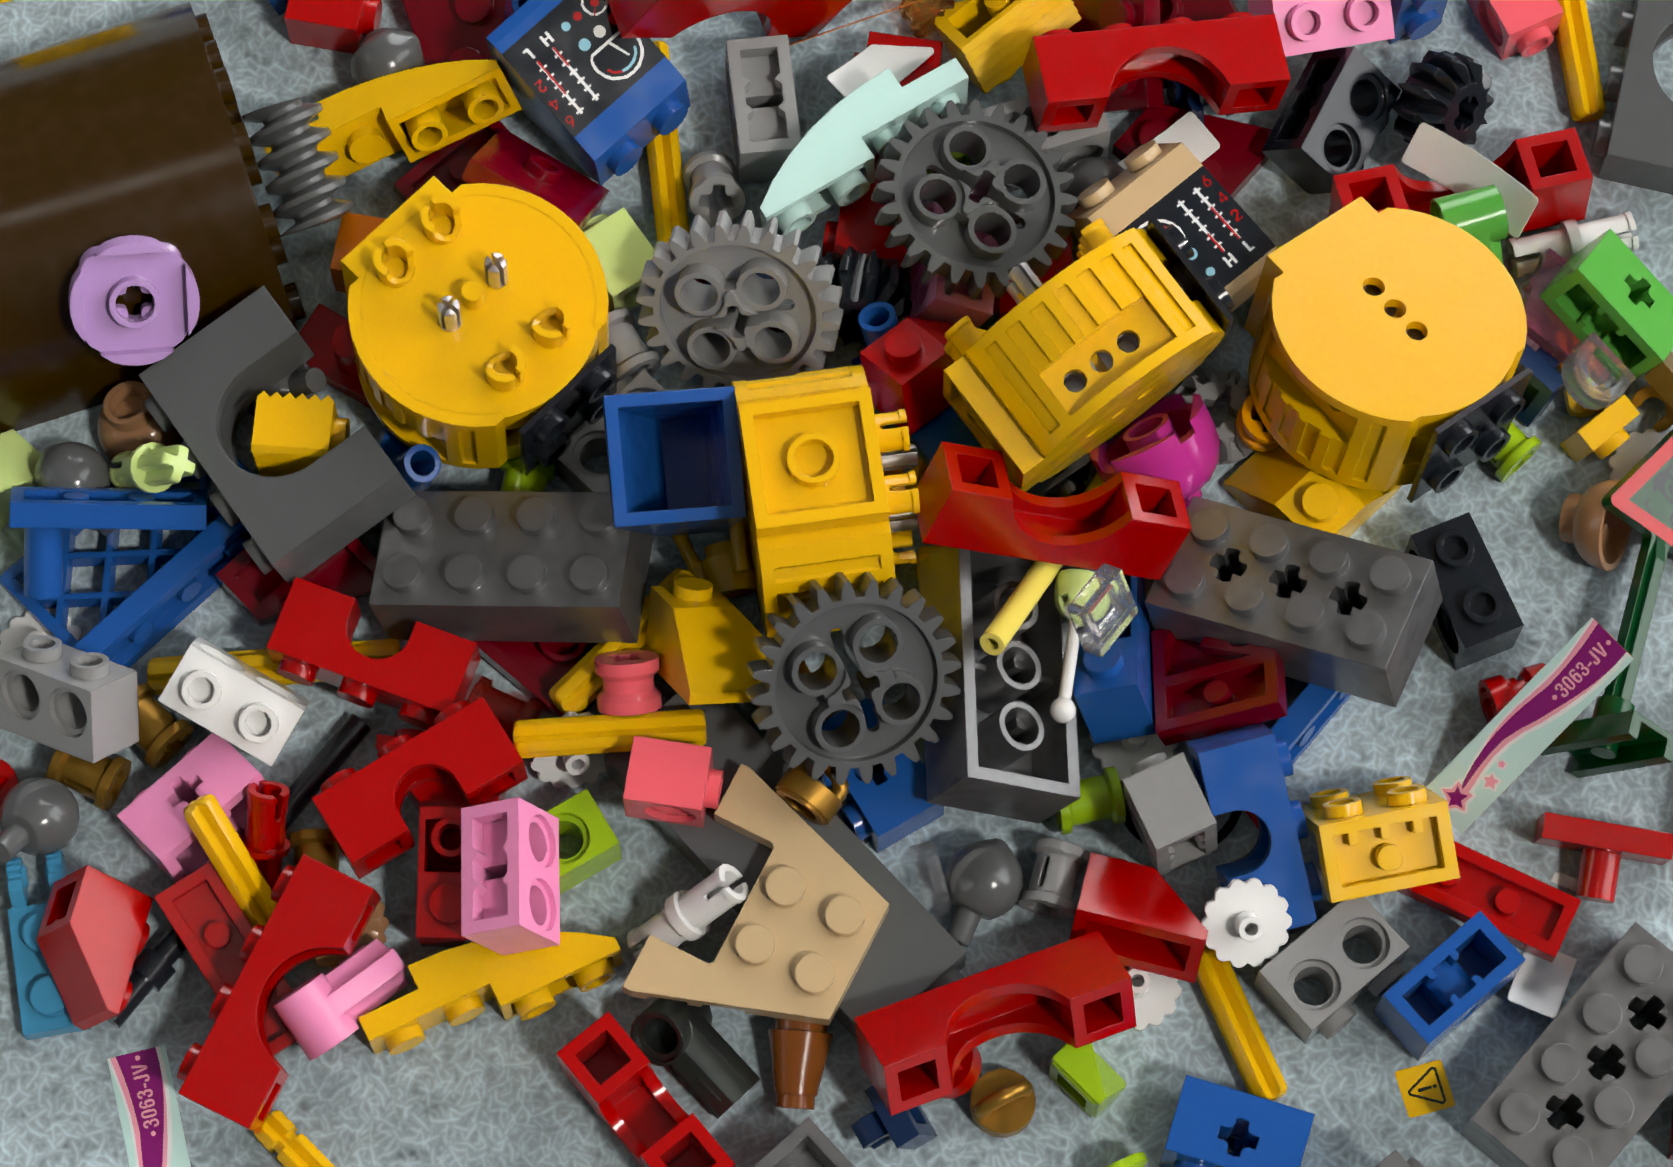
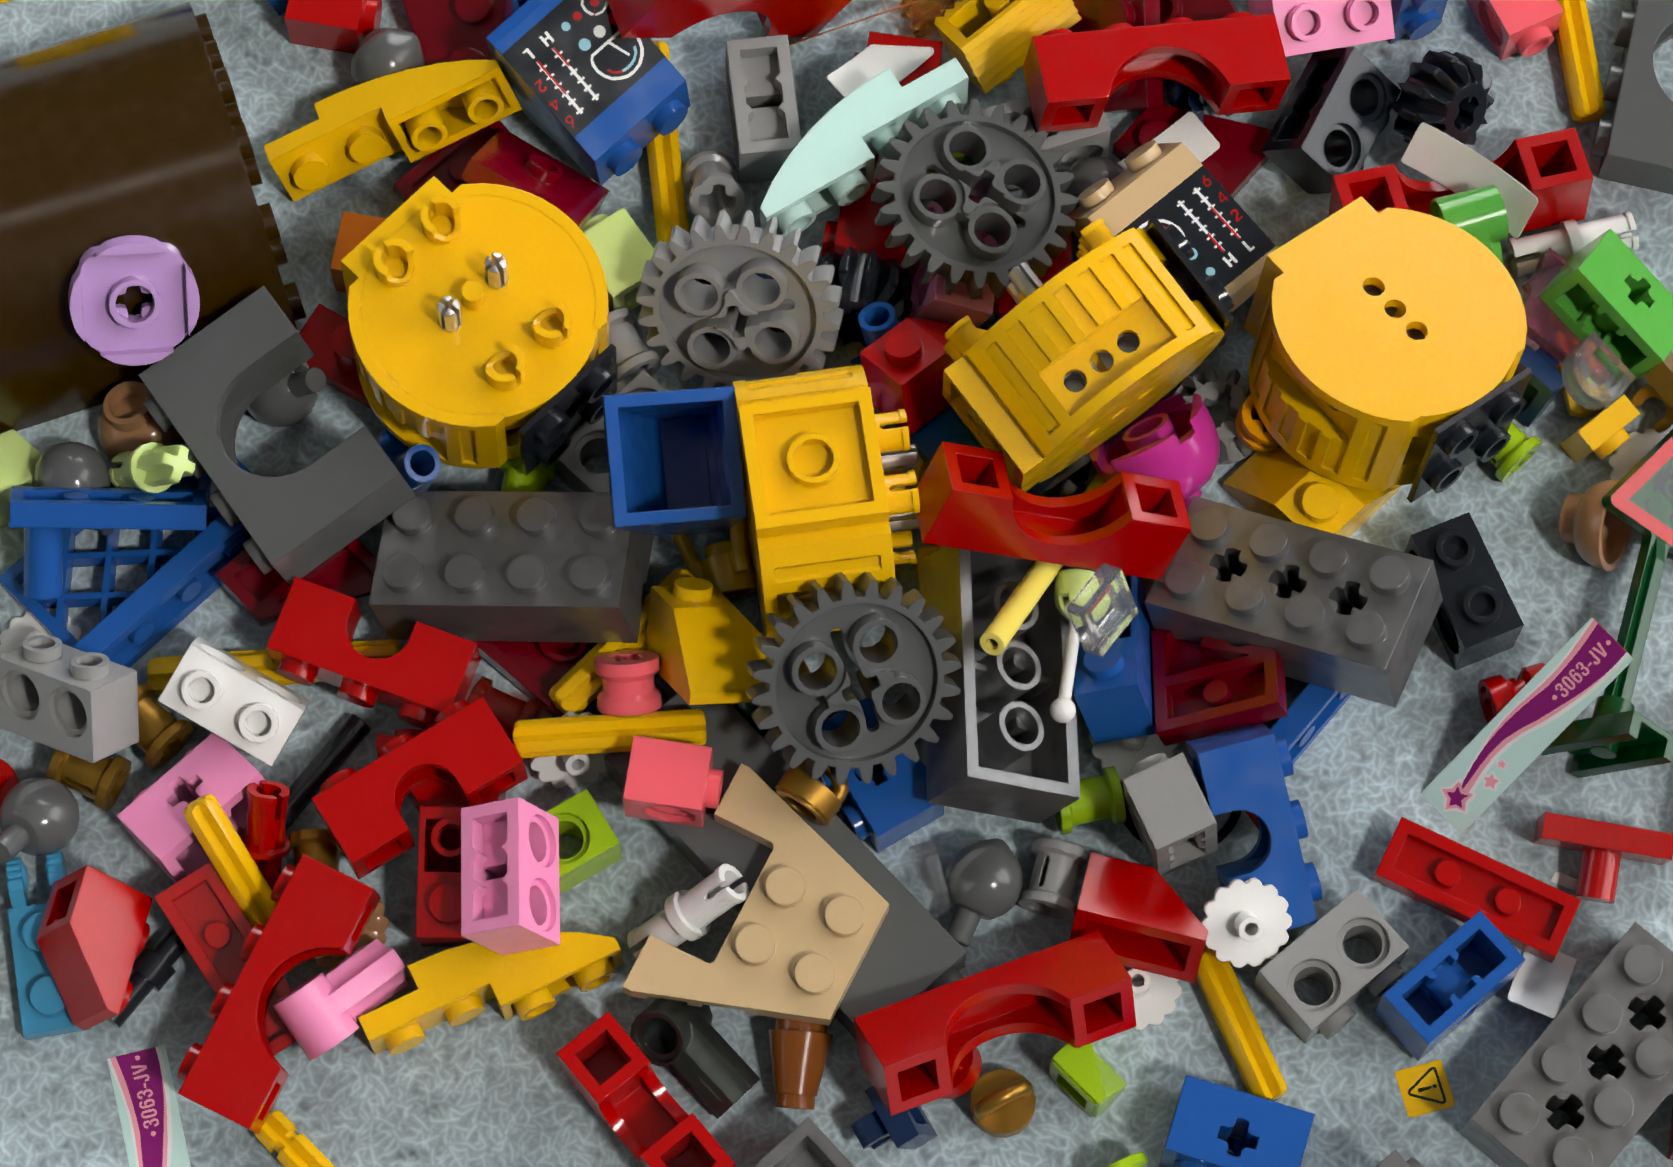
(294, 432): yellow brick -> none
(298, 164): dark grey piece -> none
(1381, 838): yellow bracket -> none

